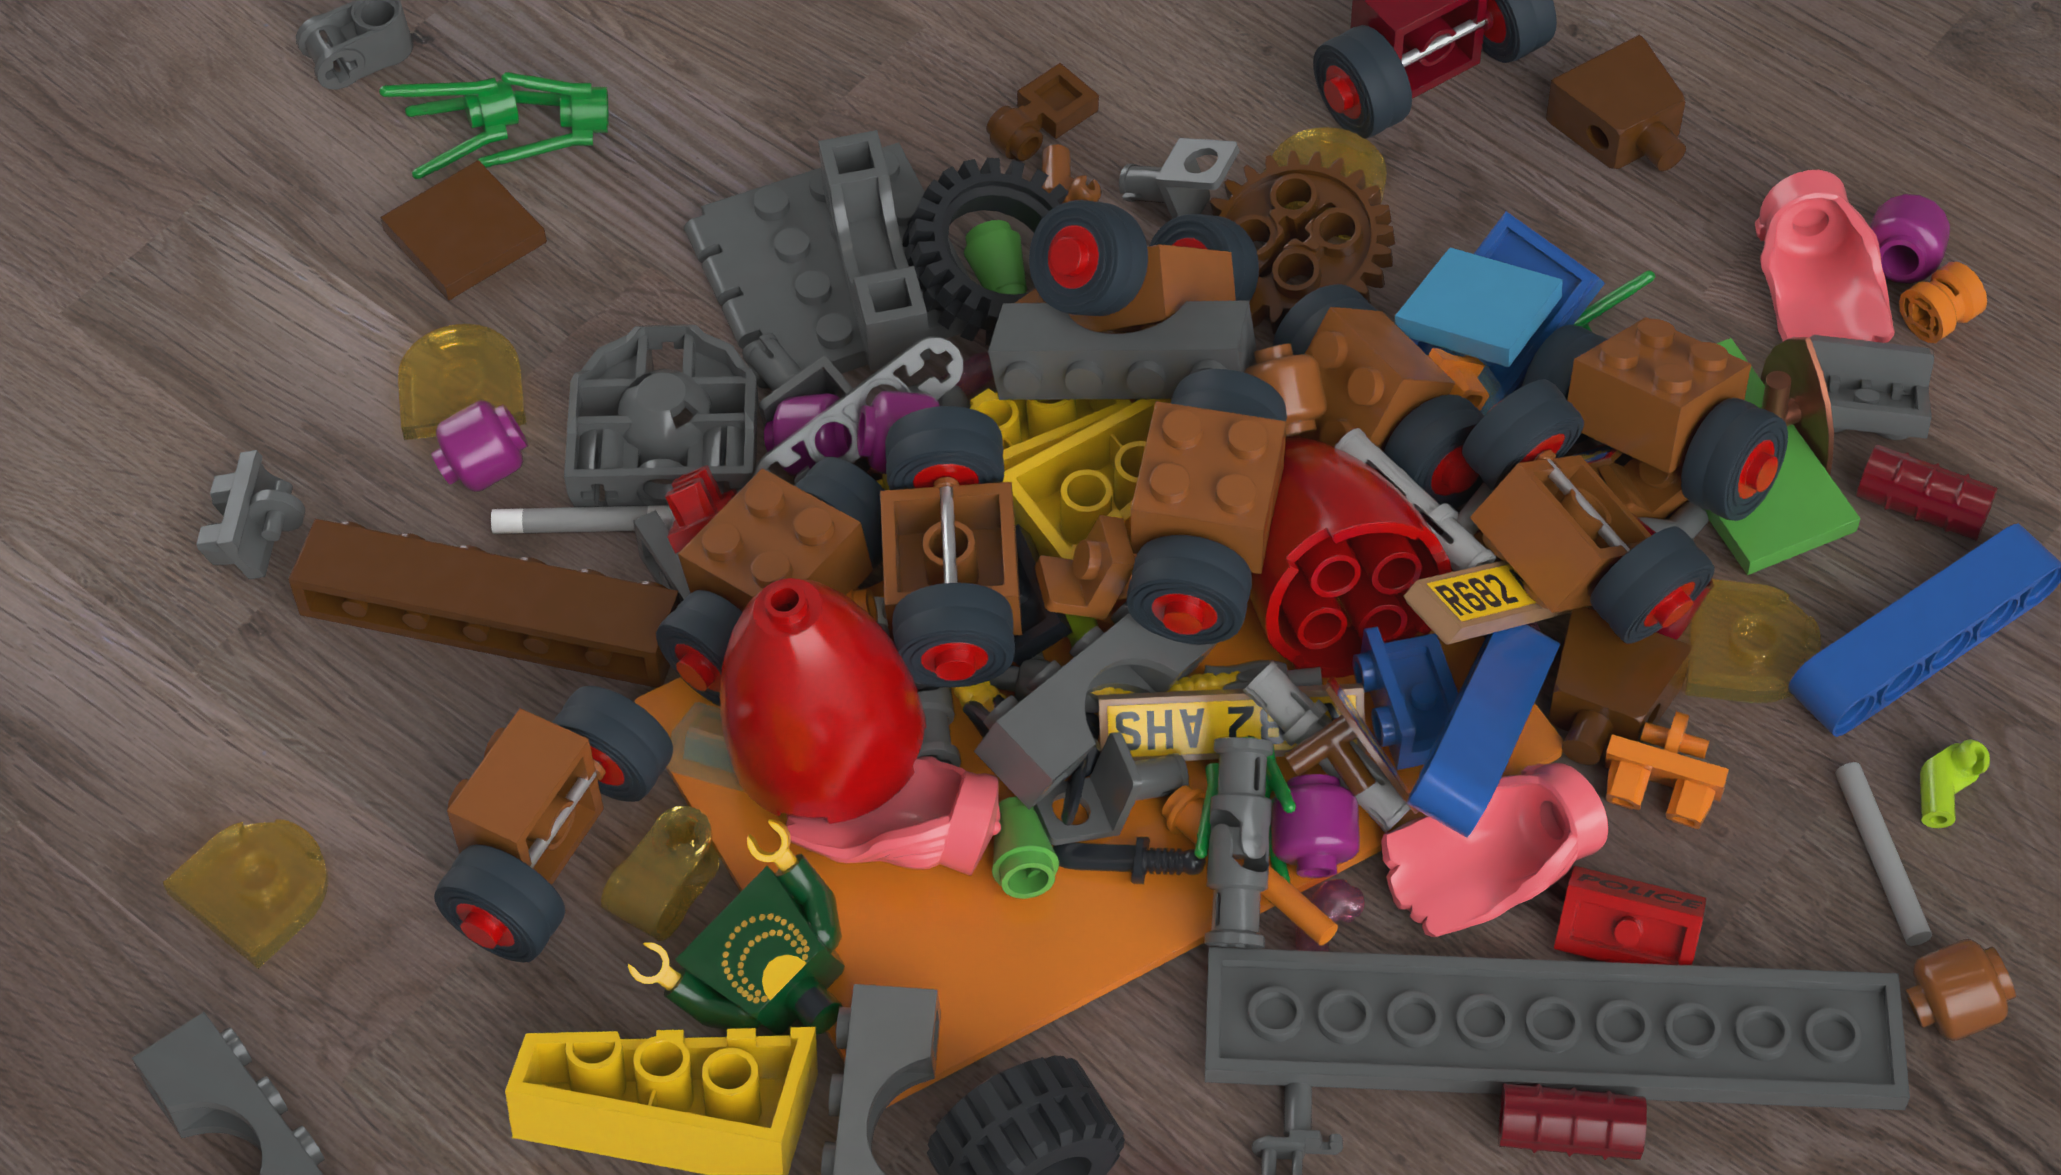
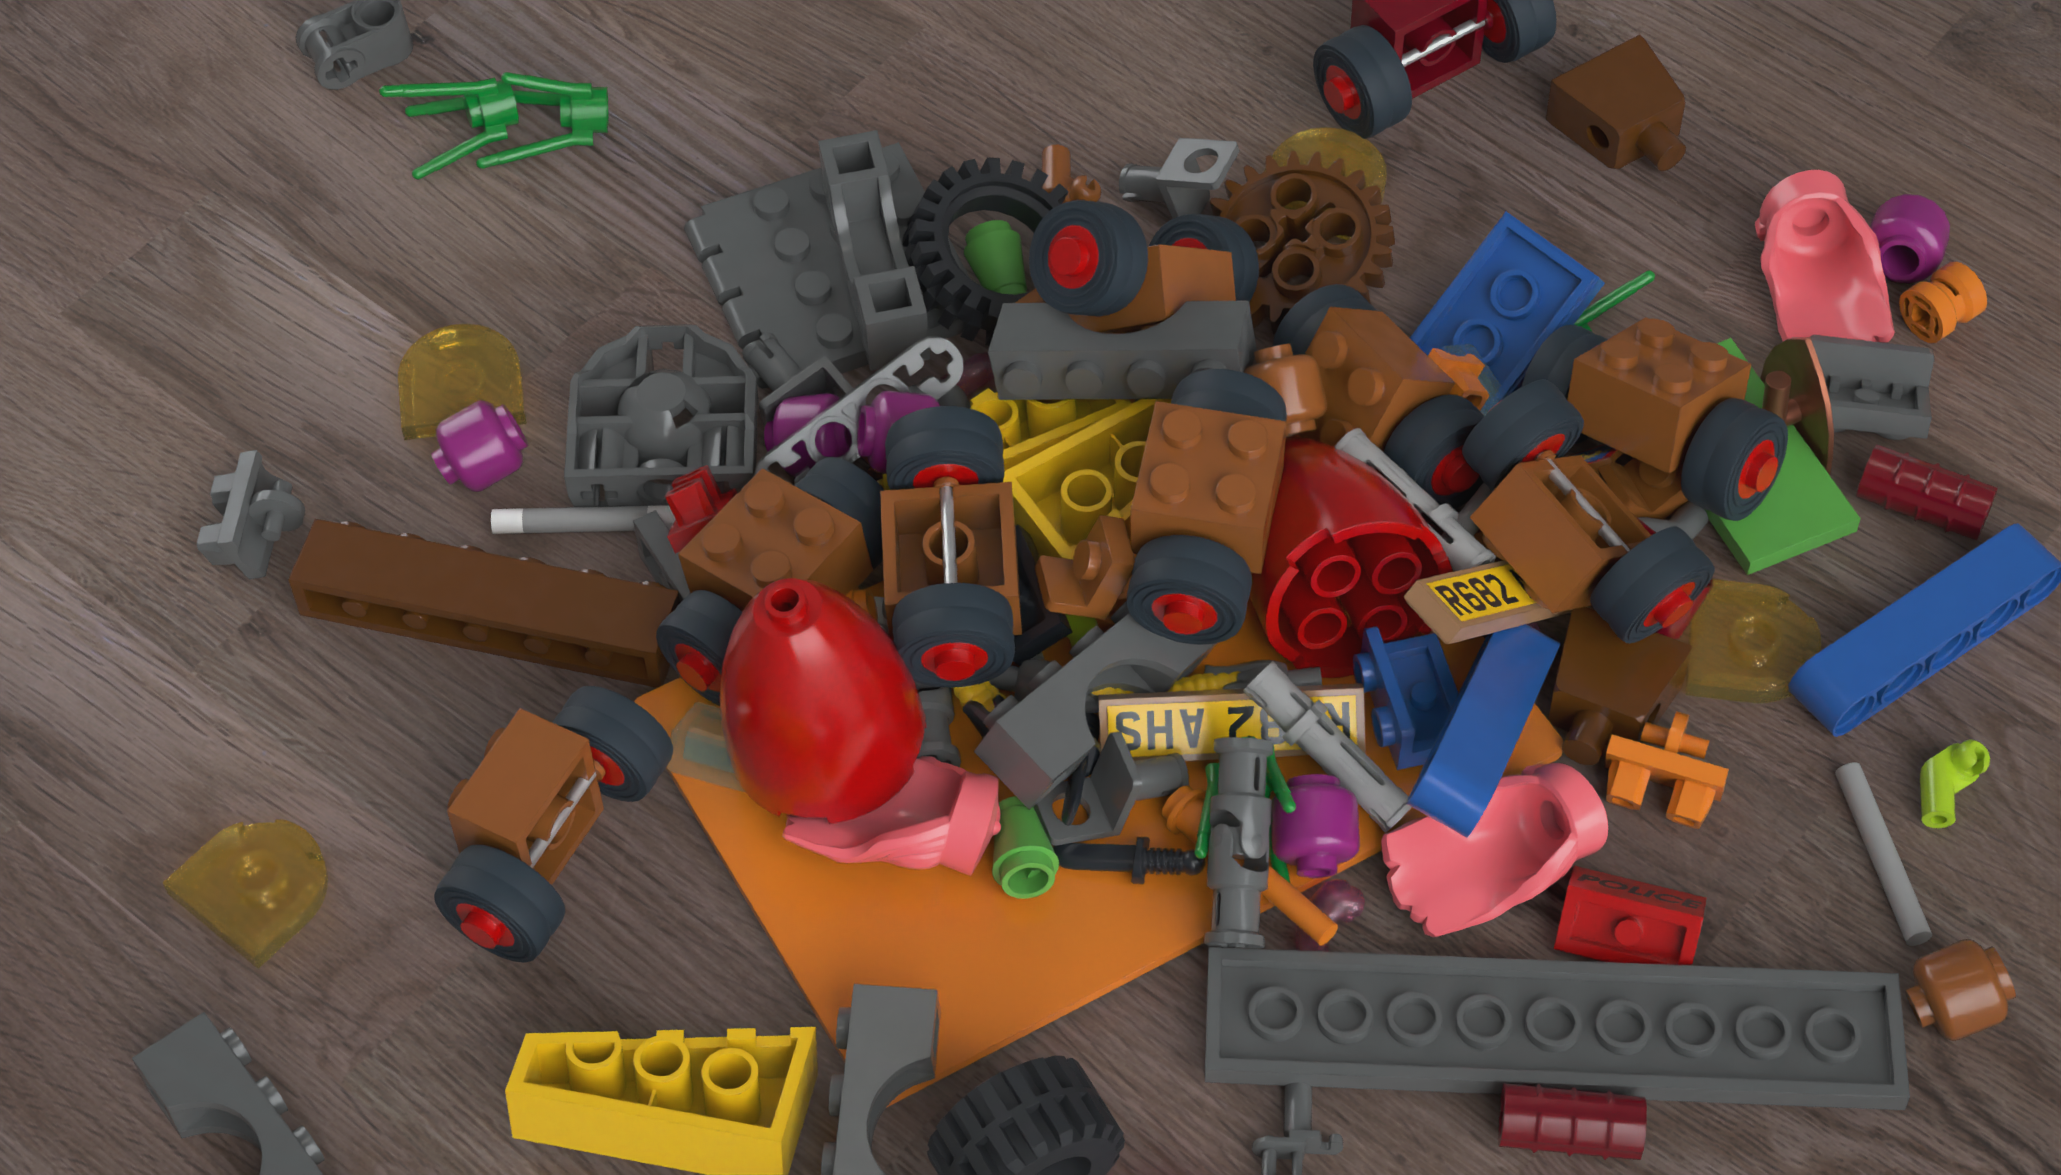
(463, 230): reddish brown tile -> none
(663, 873): clear yellow piece -> none
(764, 953): dark green torso -> none
(1050, 102): reddish brown plate -> none
(1334, 743): reddish brown shield -> none
(1479, 306): dark azure tile -> none

